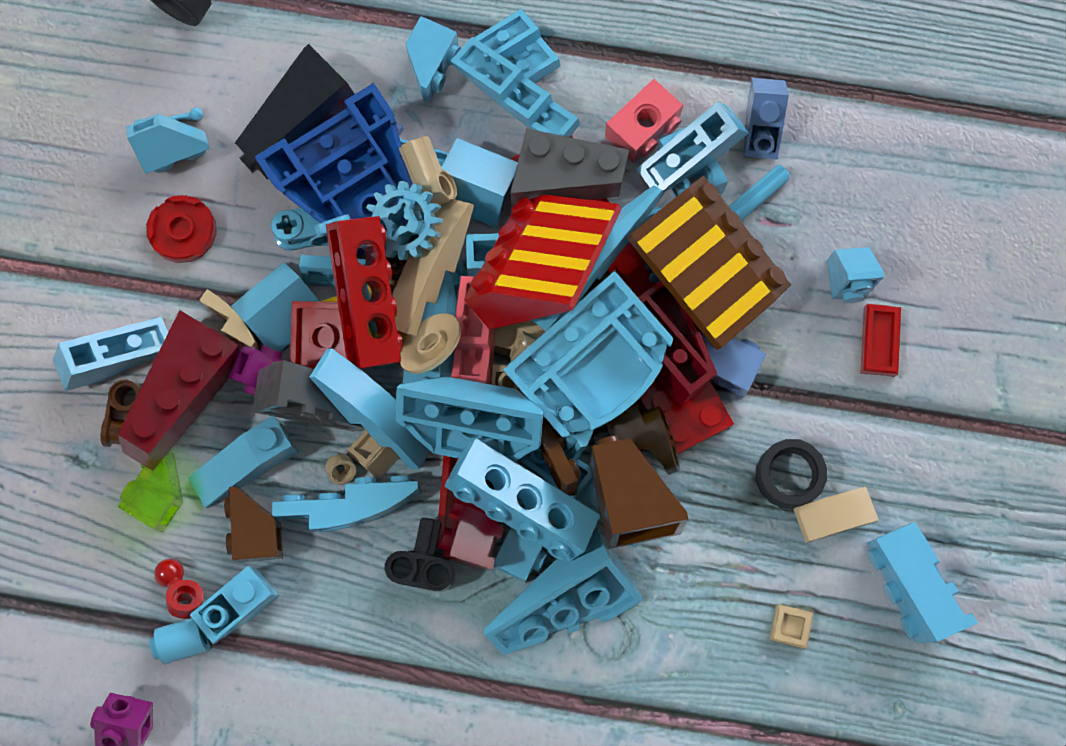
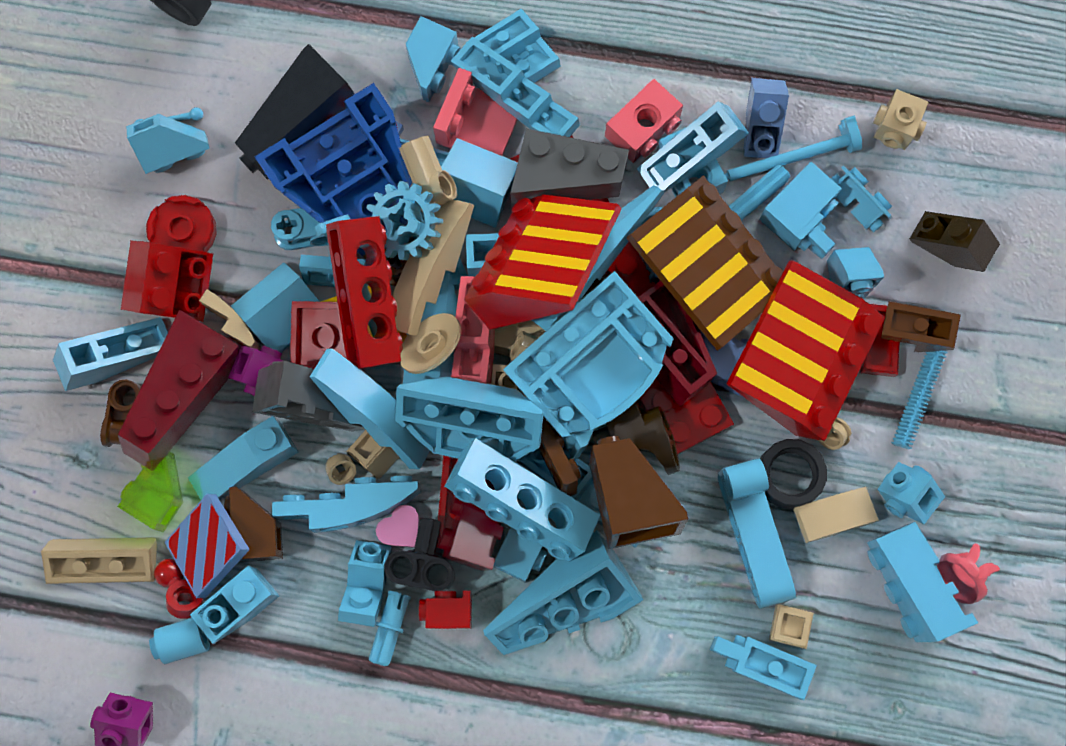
(99, 560): none -> tan slope
(166, 280): none -> red slope
(206, 545): none -> medium blue tile
(364, 584): none -> medium azure slope
(389, 628): none -> medium azure axle
(400, 528): none -> bright pink tile
(447, 611): none -> red brick
(472, 117): none -> coral bracket
(755, 532): none -> medium azure beam
(766, 665): none -> medium azure hinge
(799, 209): none -> medium azure hinge
(805, 352): none -> red slope
(838, 435): none -> tan plate
(850, 139): none -> medium azure piece
(870, 207): none -> medium azure hinge
(900, 120): none -> tan brick
(911, 492): none -> medium azure brick
(917, 399): none -> medium azure axle
(920, 326): none -> reddish brown slope
(956, 240): none -> dark brown slope
(966, 575): none -> coral piece

